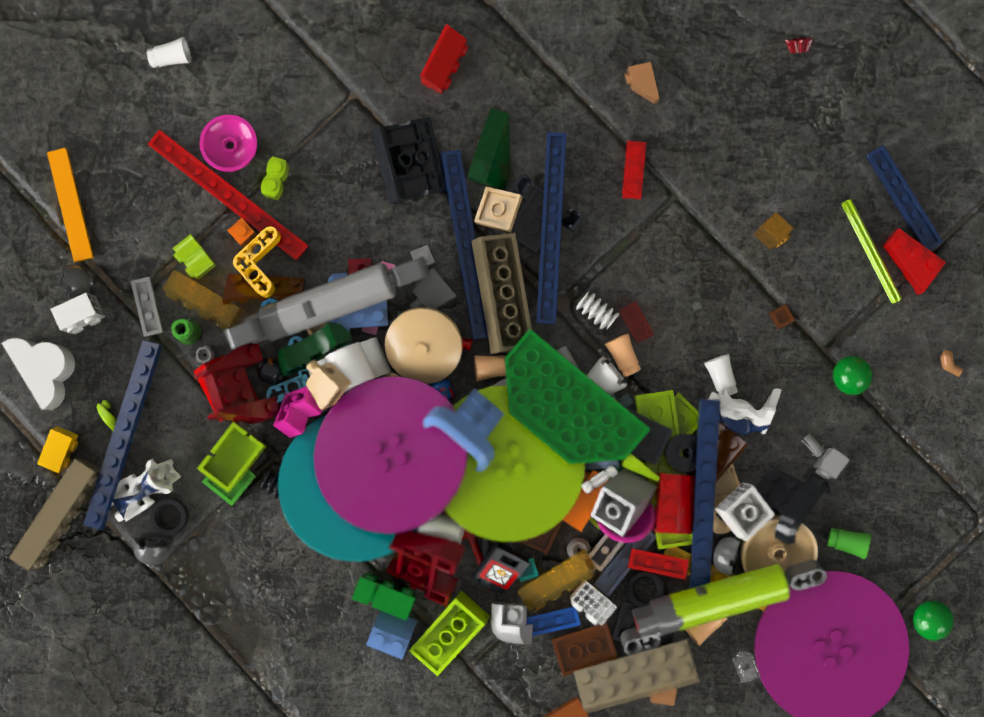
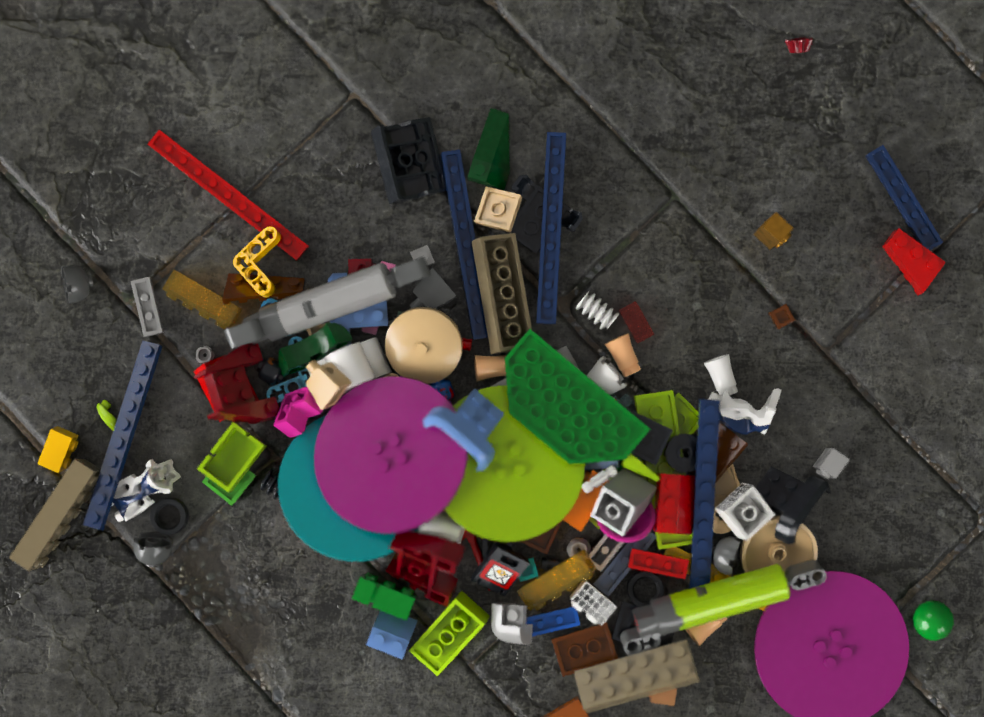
(42, 368): white brick -> none
(70, 205): light orange tile -> none
(77, 313): white brick -> none
(170, 53): white plant -> none
(192, 333): bright green plant -> none
(194, 257): lime brick -> none
(219, 134): dark pink dish -> none
(242, 232): orange brick -> none
(277, 172): lime brick -> none
(444, 60): red slope -> none
(633, 170): red plate -> none
(642, 81): medium nougat slope -> none
(749, 674): clear brick -> none
(813, 445): light grey pin -> none
(849, 541): bright green plant -> none
(852, 375): green piece -> none
(871, 251): lime axle -> none
(948, 363): medium nougat arm -> none

